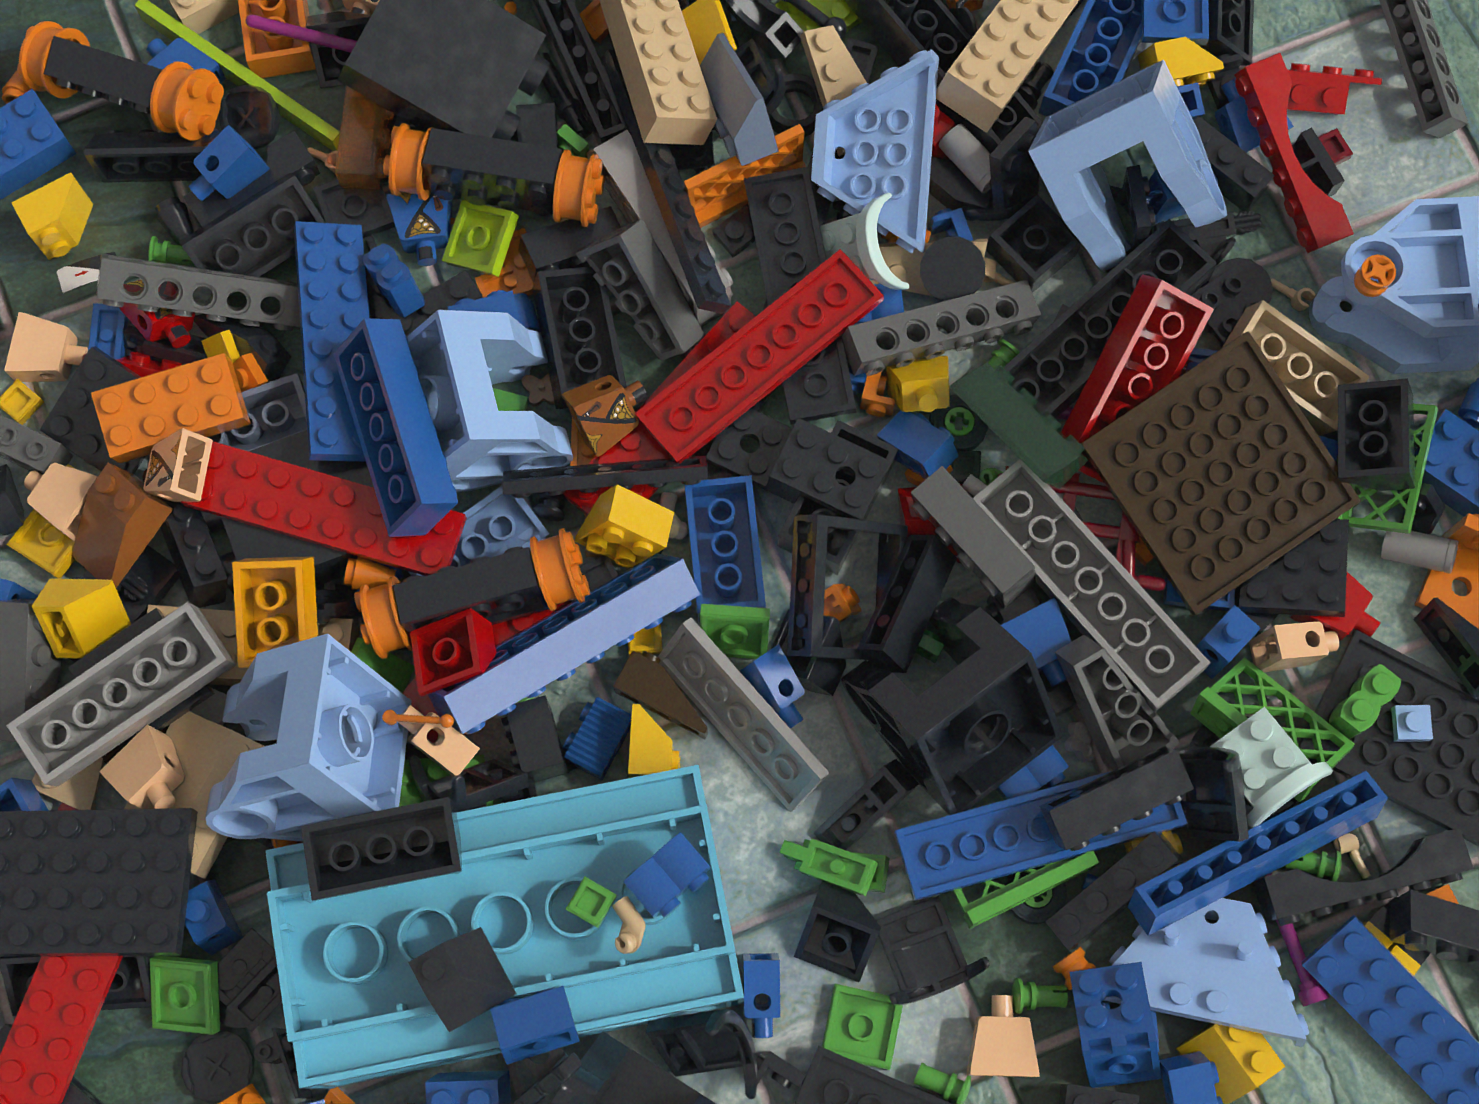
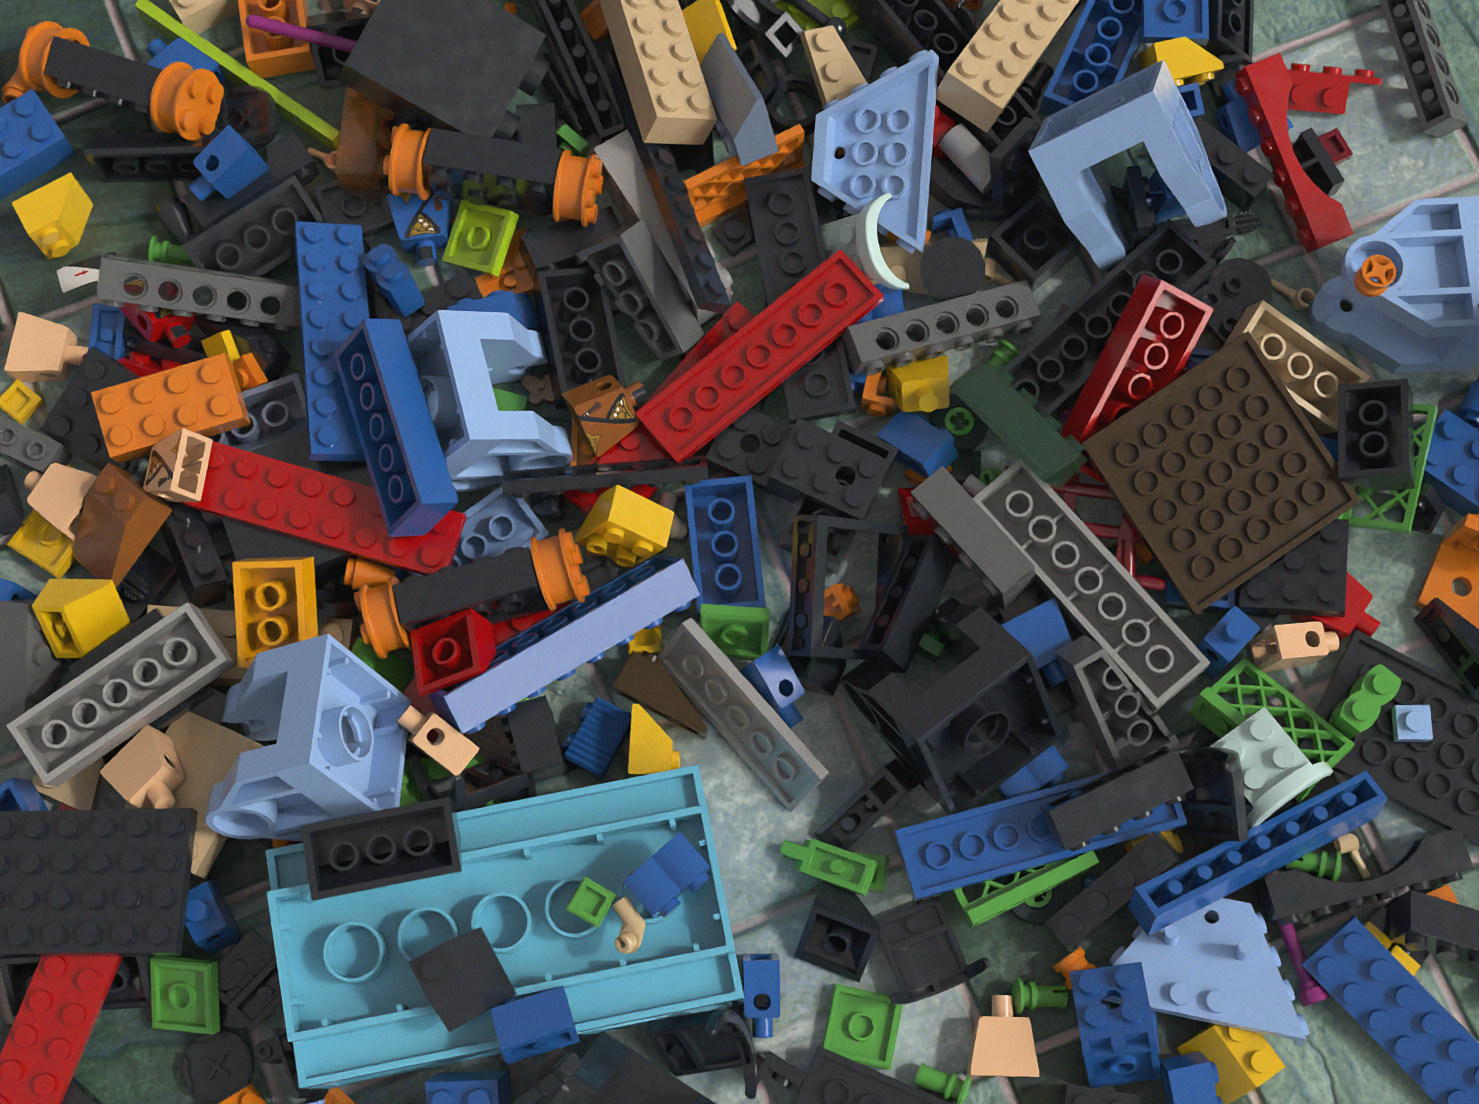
(391, 717): orange hinge -> none
(1420, 550): light grey pin -> none

